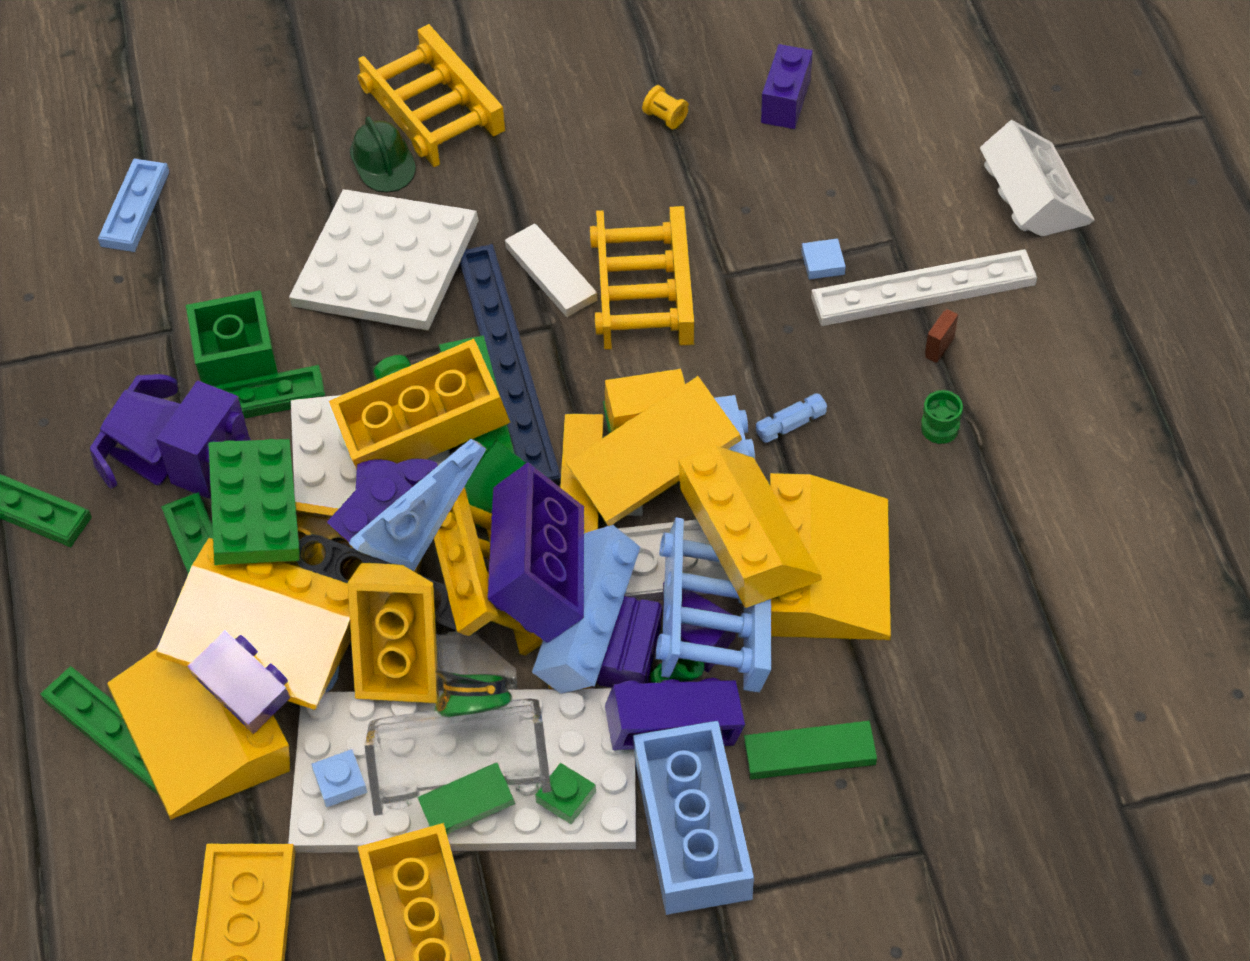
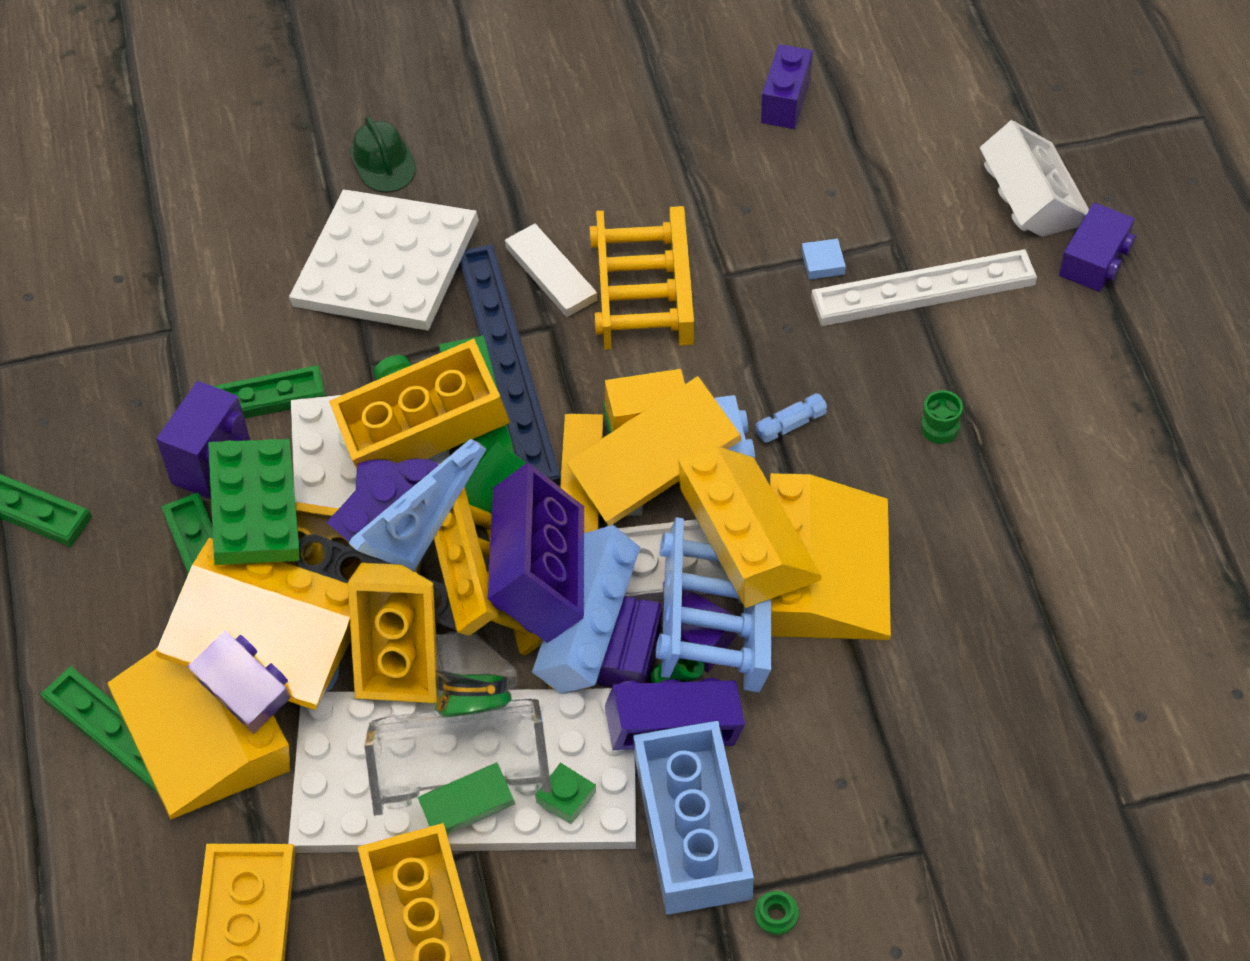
(133, 205): light blue tile -> none
(136, 424): dark purple piece -> none
(231, 338): green brick -> none
(339, 778): light blue plate -> none
(448, 70): yellow fence -> none
(665, 107): yellow bush -> none
(776, 901): none -> green plate
(810, 750): green tile -> none
(941, 335): copper tile -> none
(1097, 247): none -> dark purple brick

